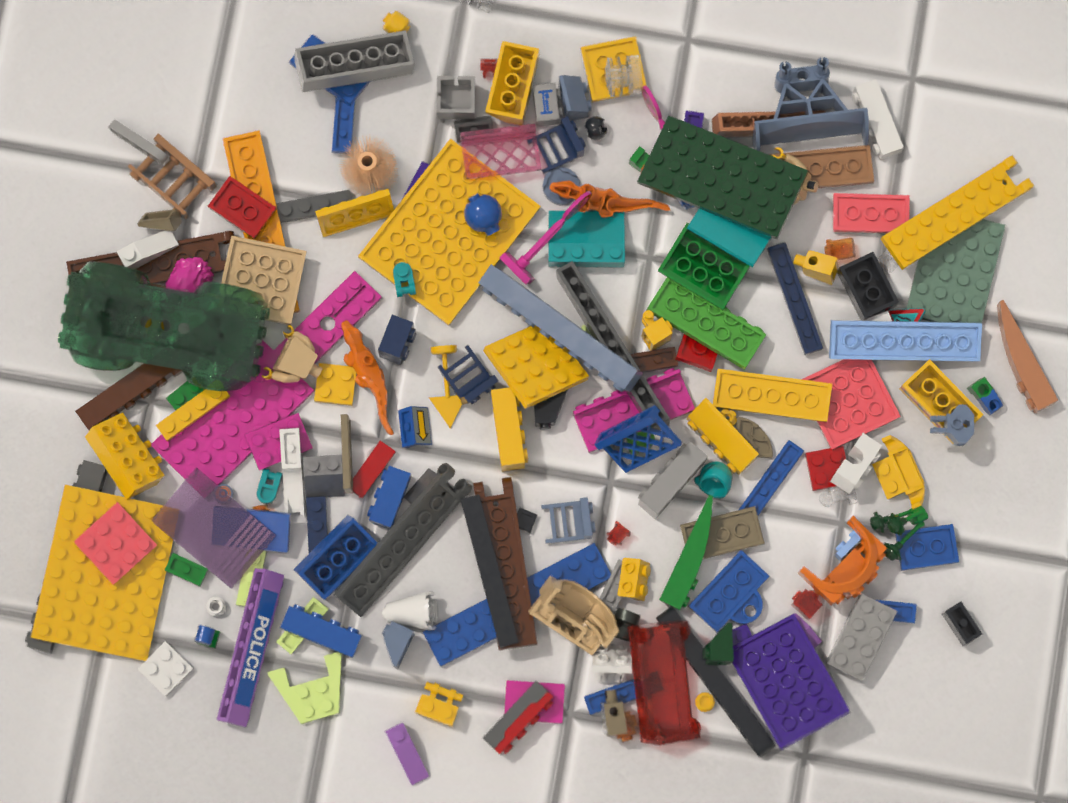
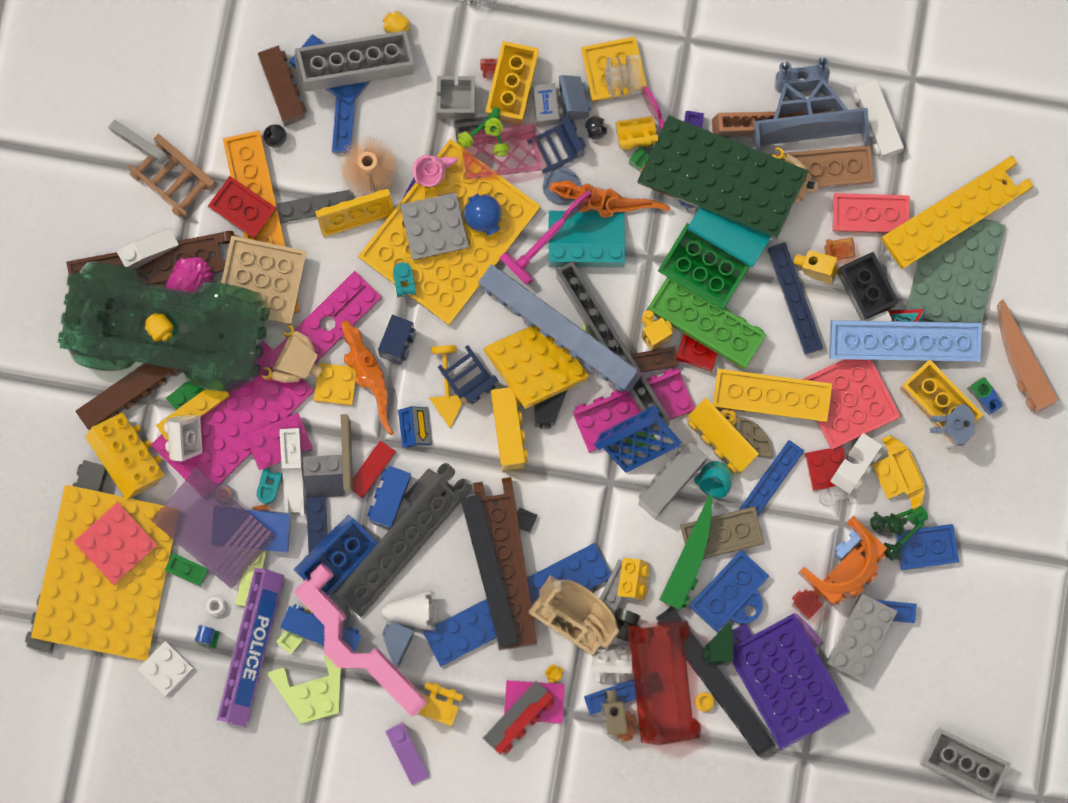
(159, 327): none -> yellow head
(162, 220): dark tan slope -> none
(183, 437): none -> white brick
(275, 135): none -> black piece
(281, 85): none -> reddish brown brick
(343, 656): none -> bright pink beam
(431, 170): none -> bright pink hair
(434, 226): none -> light grey plate
(493, 127): none -> lime plant
(554, 673): none -> yellow plate
(581, 513): sand blue plate -> none
(617, 534): clear red brick -> none
(636, 133): none -> yellow brick
(962, 623): black brick -> none
(965, 764): none -> light grey brick

